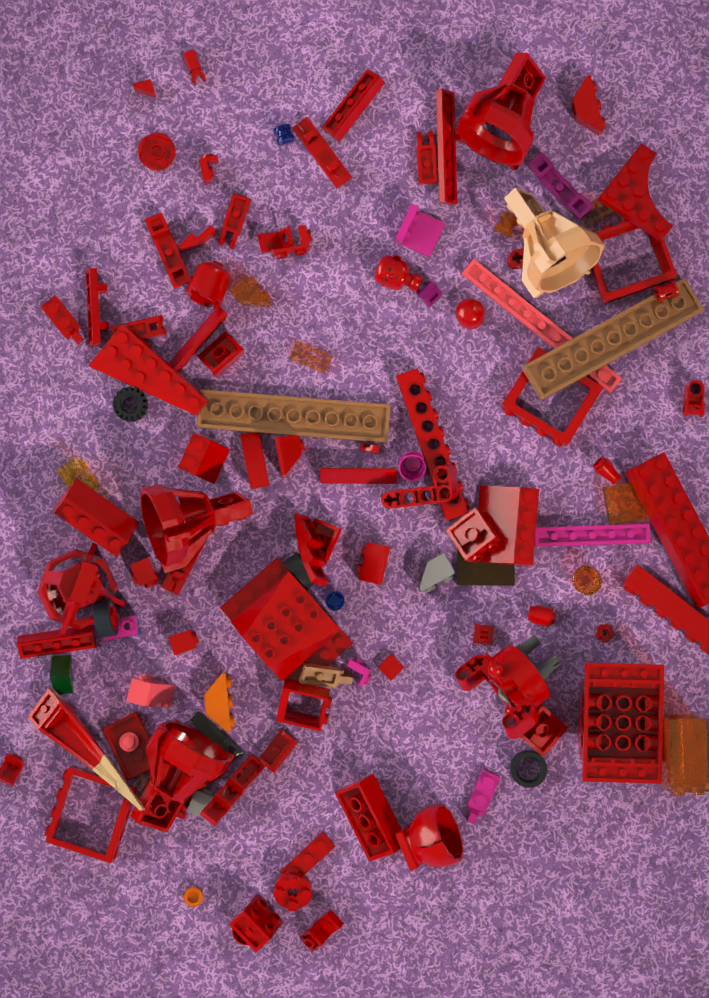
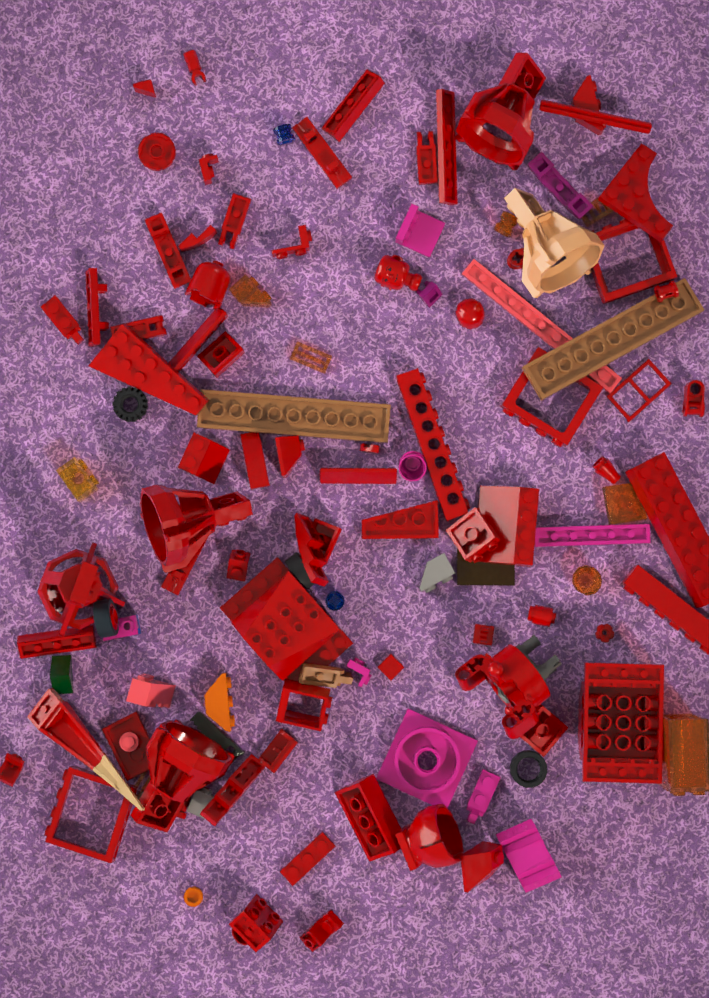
(96, 517): red slope -> none
(145, 573): red brick -> none
(184, 641): red brick -> none
(238, 565): none -> red bracket
(275, 240): red bracket -> none
(287, 899): red plate -> none
(374, 563): red slope -> none
(407, 523): none -> red wing
(419, 493): red beam -> none
(423, 734): none -> dark pink piece
(480, 863): none -> red slope
(528, 855): none -> dark pink slope
(595, 116): none -> red axle
(629, 379): none -> red window

